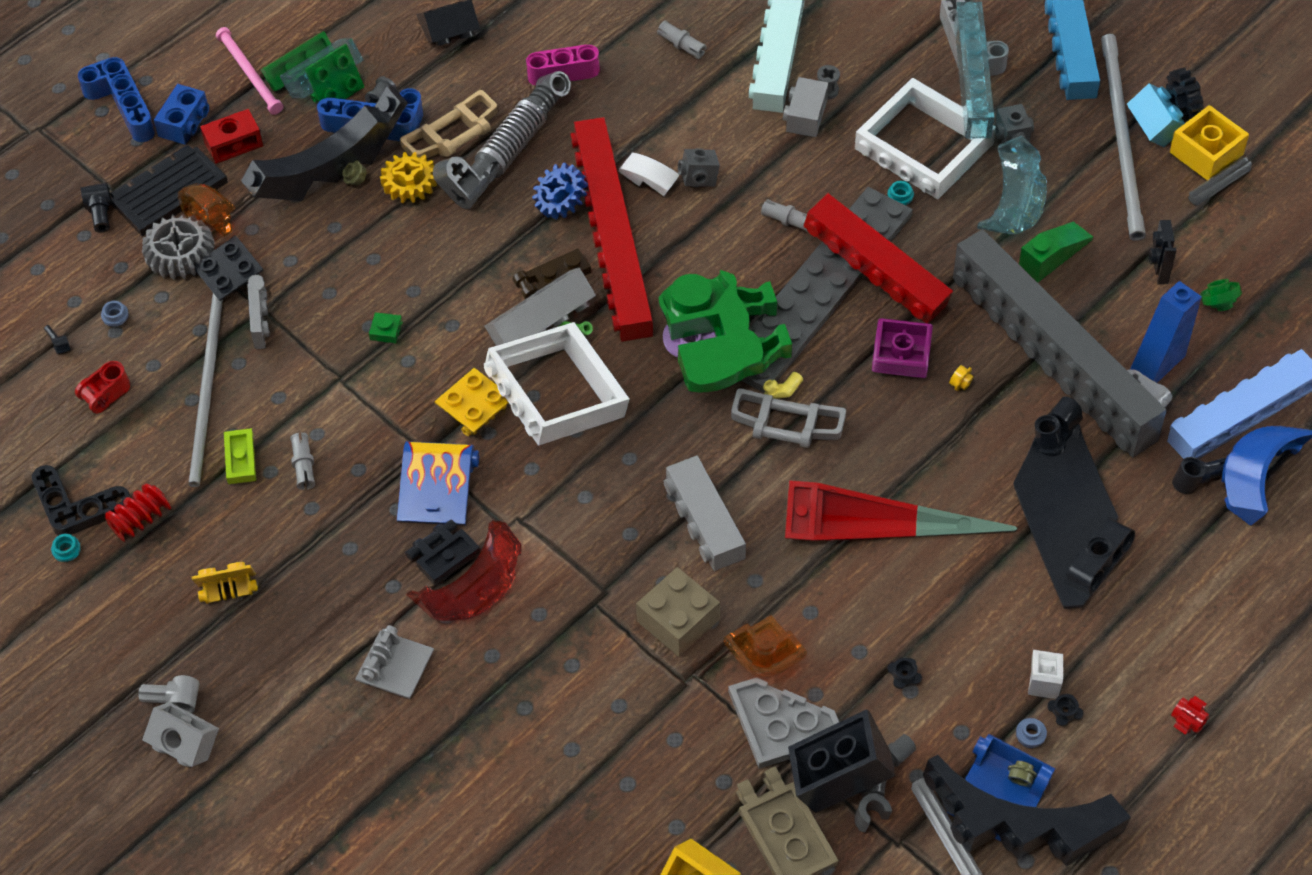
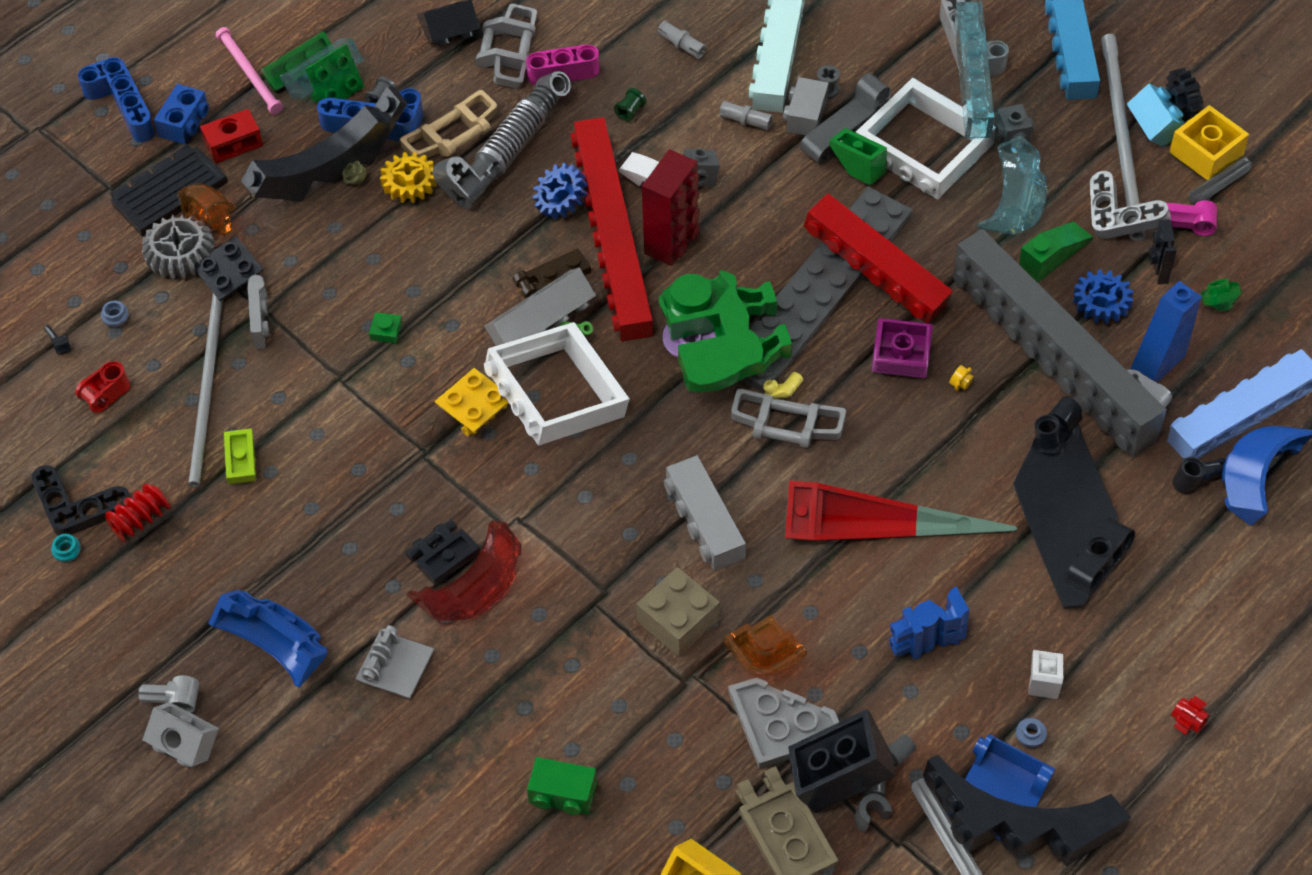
(97, 201): black pin -> none
(237, 572): yellow hinge -> none
(272, 629): none -> blue windscreen
(302, 461): light grey pin -> none
(435, 482): door -> none
(496, 57): none -> light grey bar
(561, 786): none -> green brick
(629, 105): none -> dark green bush
(670, 207): none -> dark red brick
(746, 115): none -> light grey pin
(786, 214): light grey pin -> none
(860, 155): none -> green slope
(869, 98): none -> dark grey beam
(901, 192): teal plate -> none
(904, 665): black plate -> none
(930, 625): none -> blue hips
(1022, 773): olive plate -> none
(1065, 701): black plate -> none
(1103, 296): none -> blue gear
(1116, 217): none -> light grey beam
(1198, 217): none -> dark pink piece

